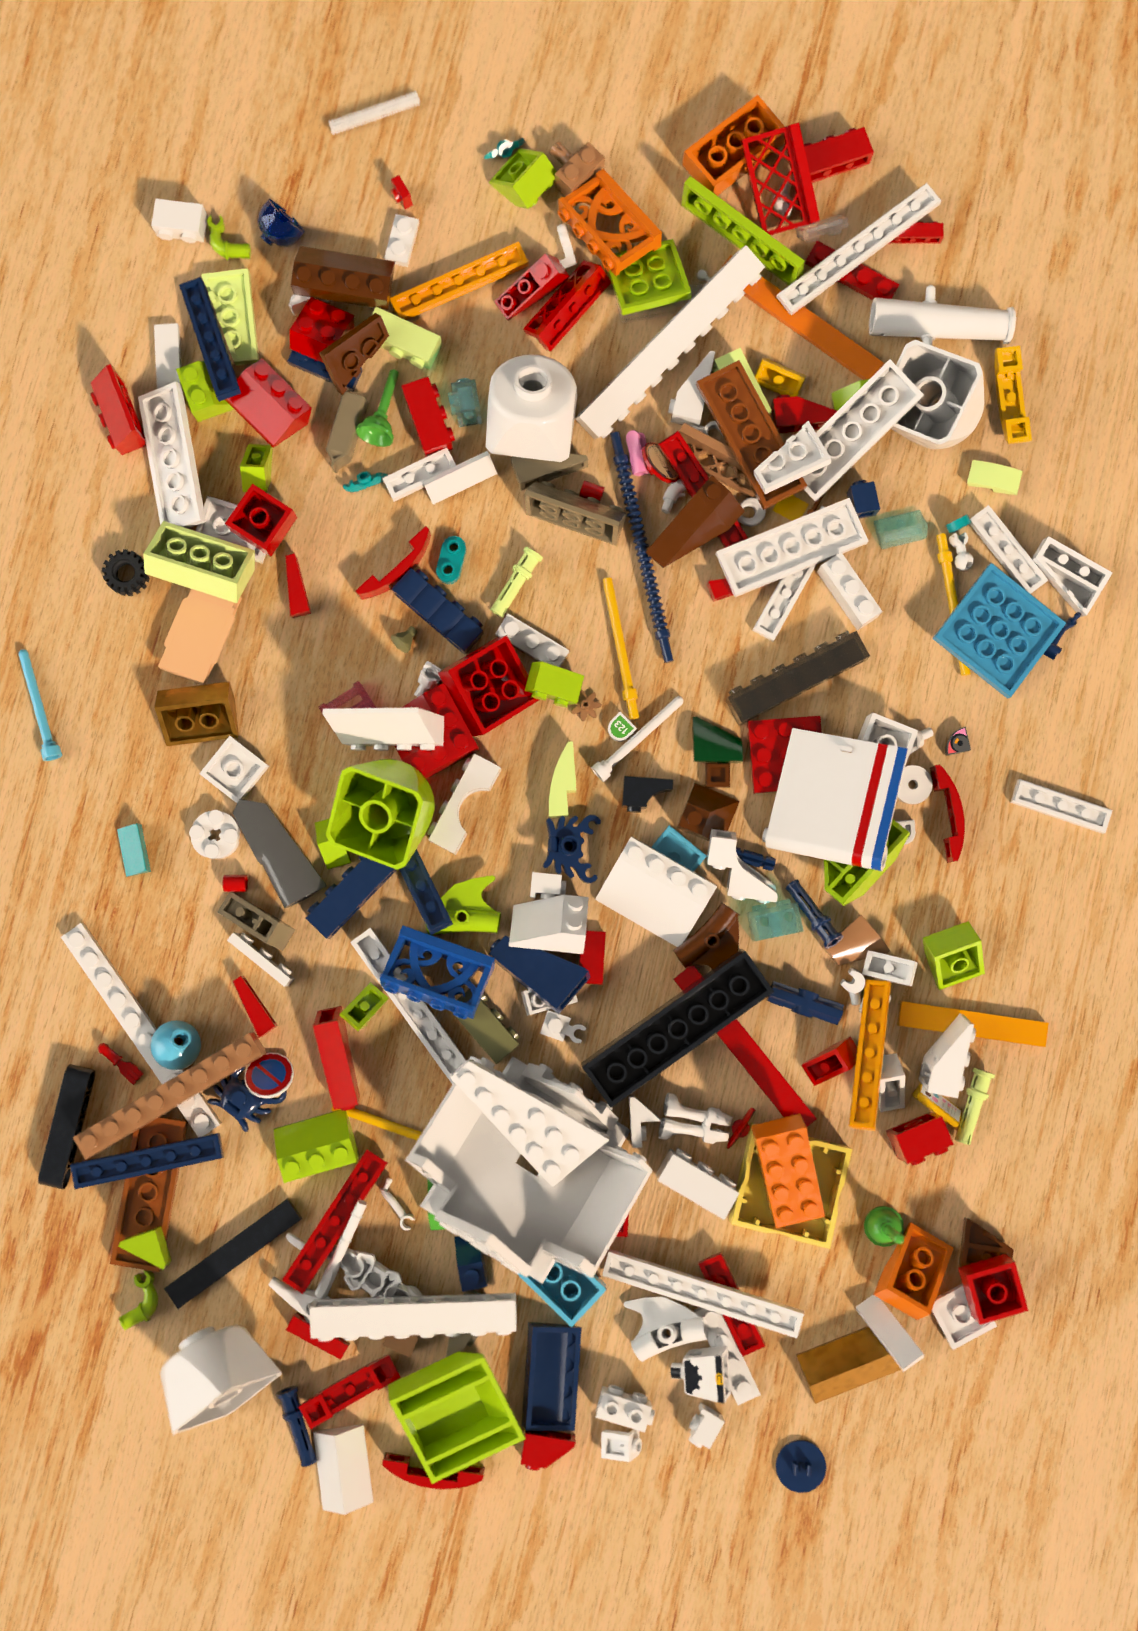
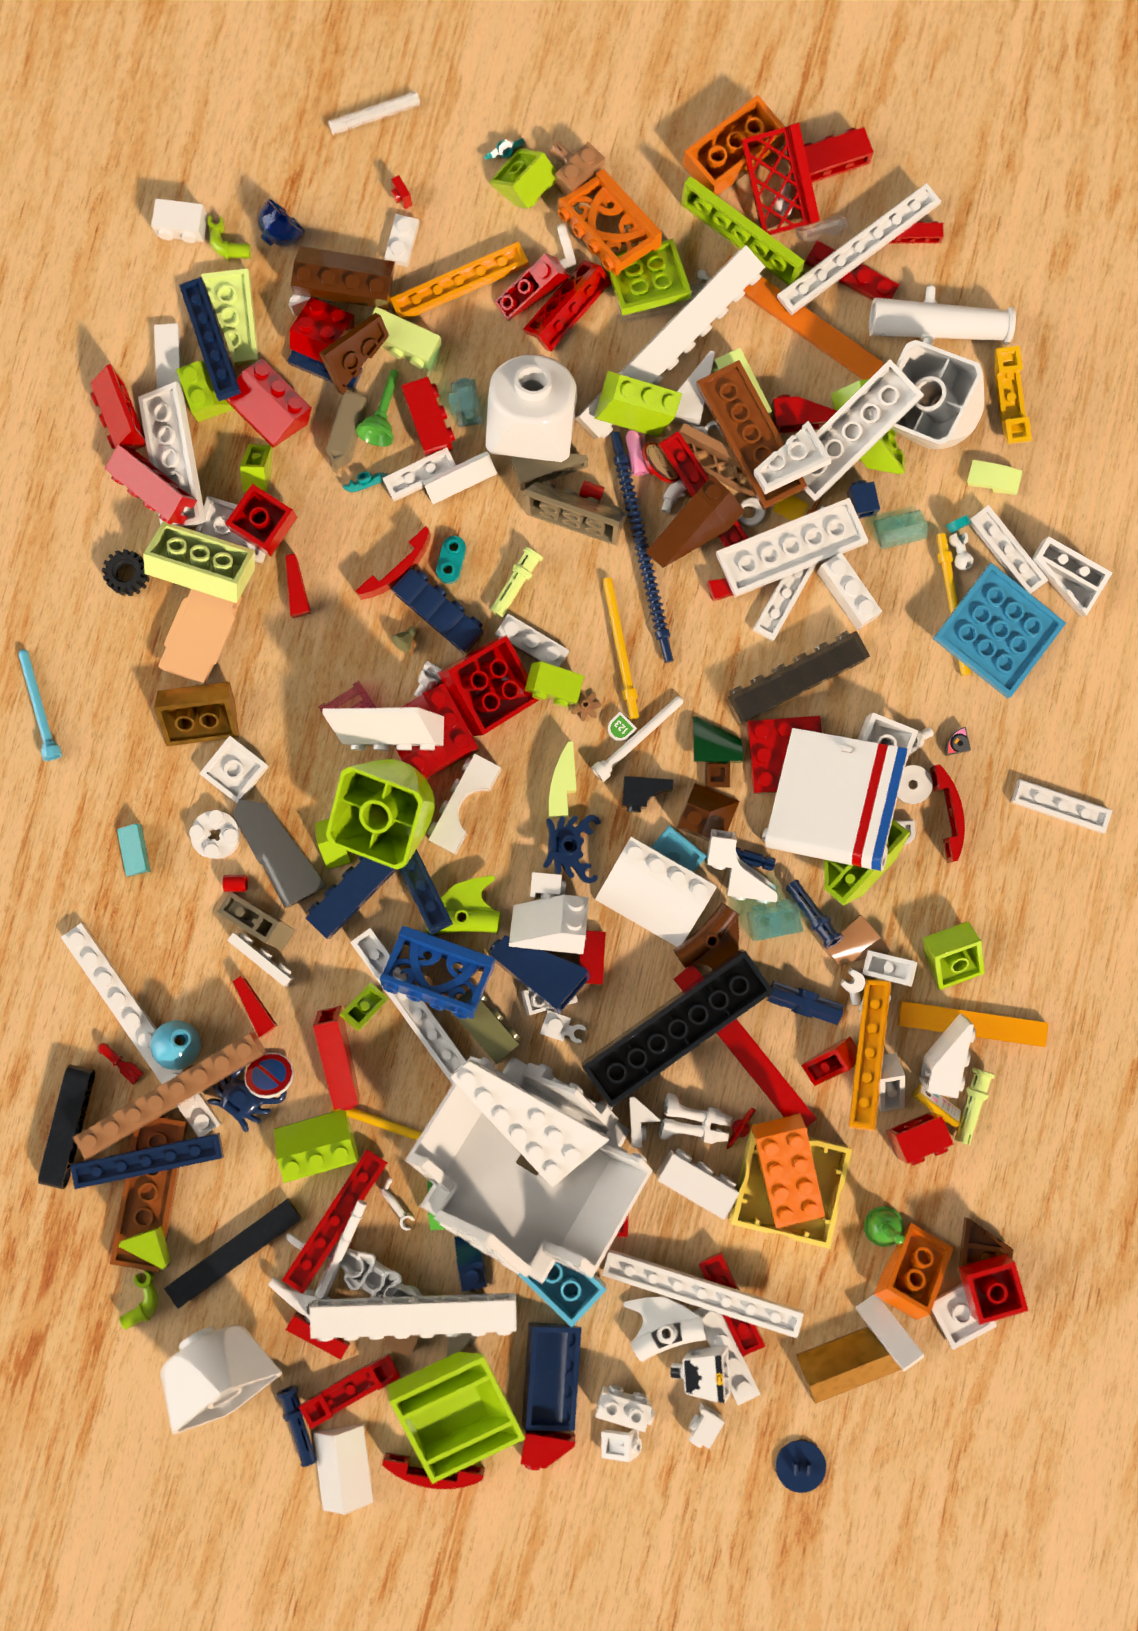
(149, 484): none -> brick
(636, 404): none -> lime slope
(779, 378): yellow slope -> none
(885, 455): none -> lime slope
(1053, 649): dark blue piece -> none

